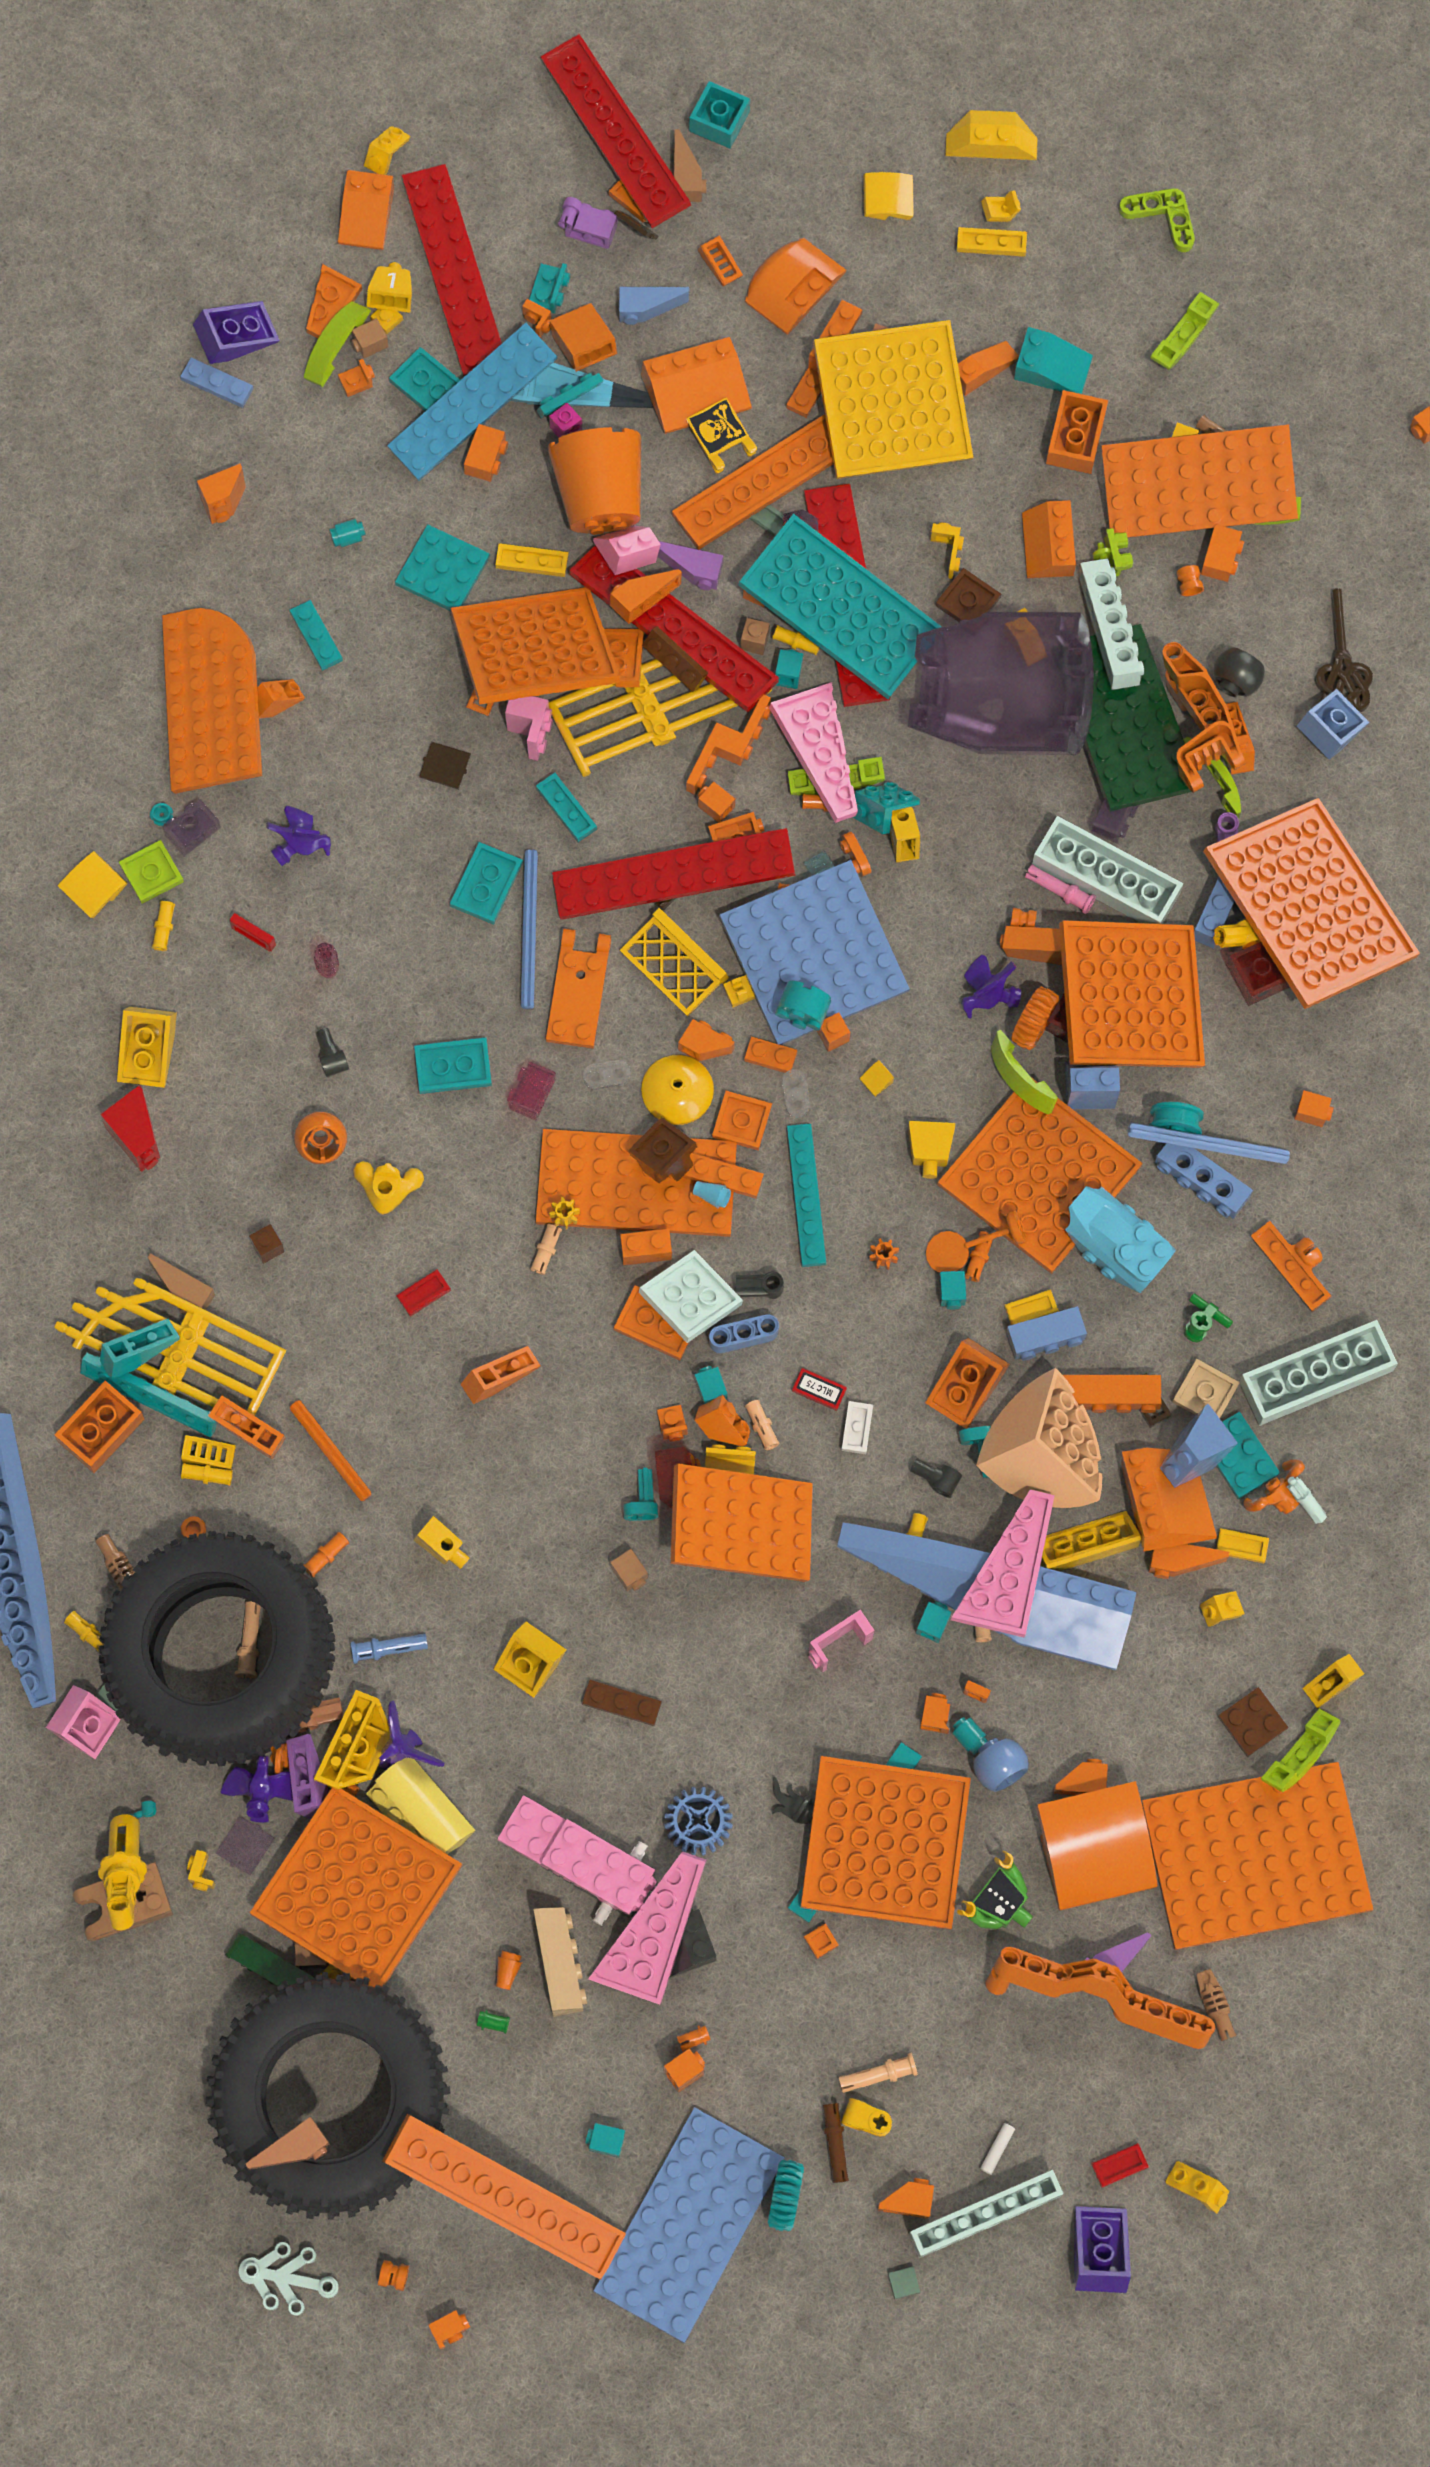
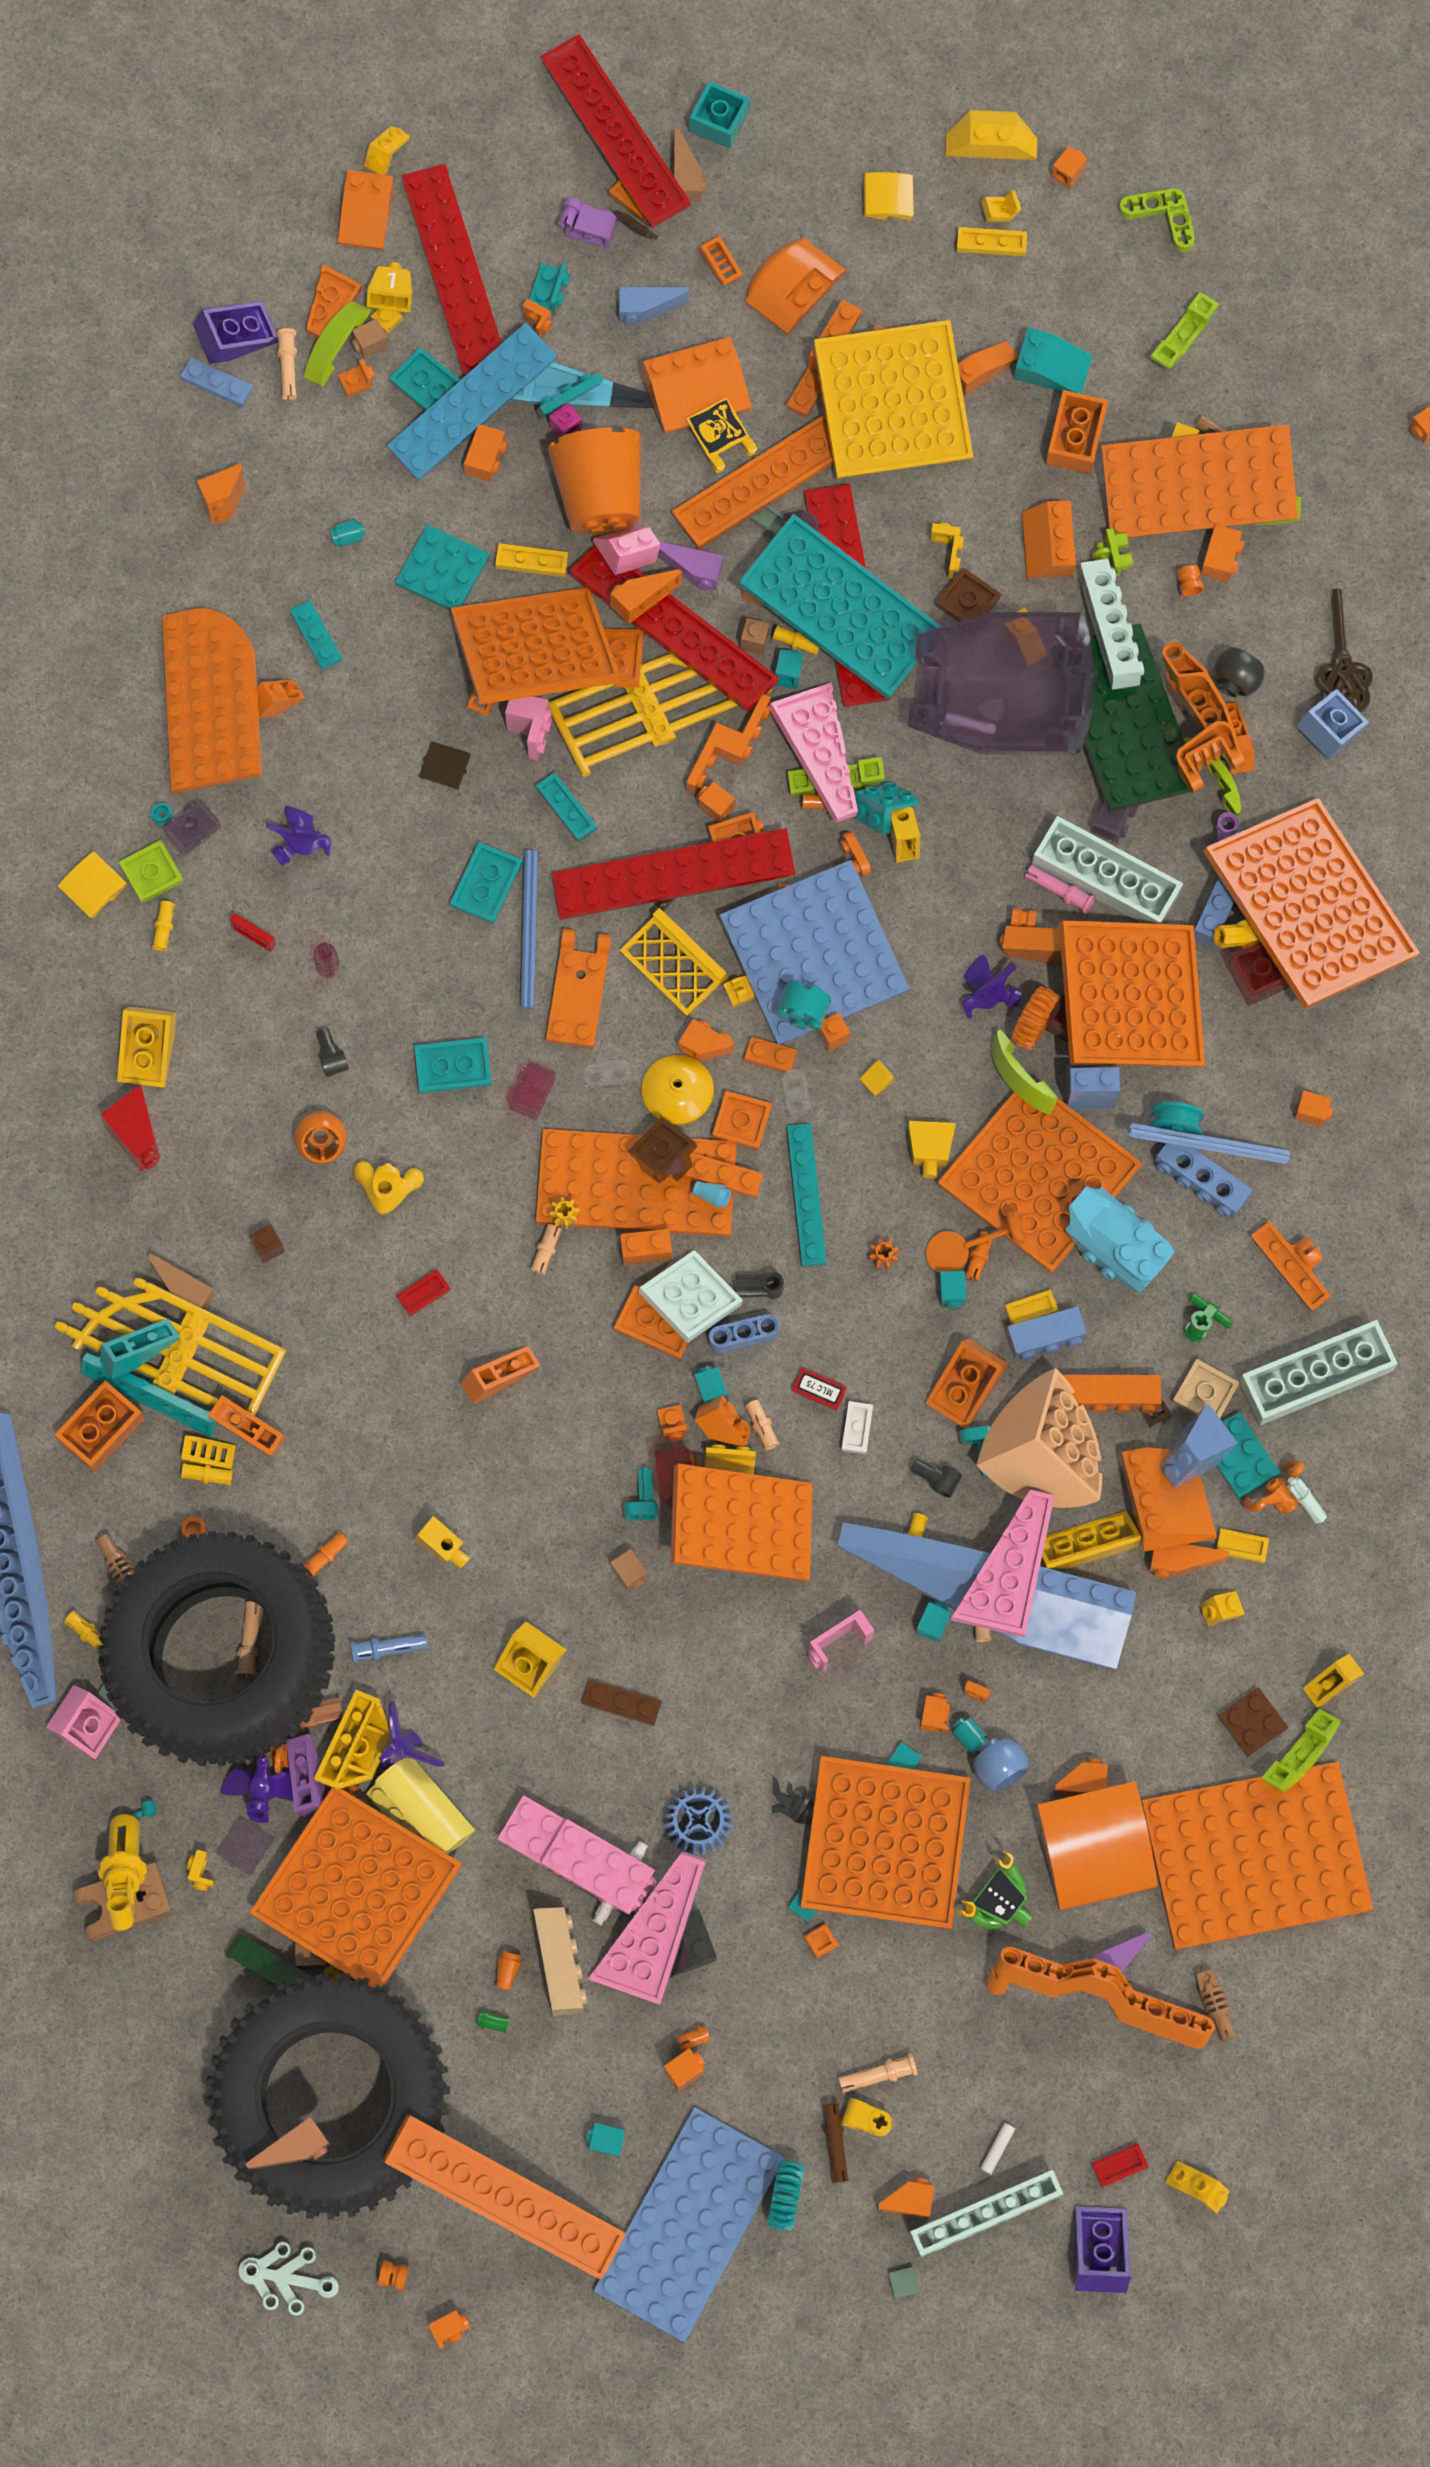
(287, 353): none -> light nougat pin
(330, 1450): orange axle -> none
(583, 337): orange brick -> none
(675, 659): reddish brown plate -> none
(819, 863): clear light blue plate -> none
(1069, 166): none -> orange brick

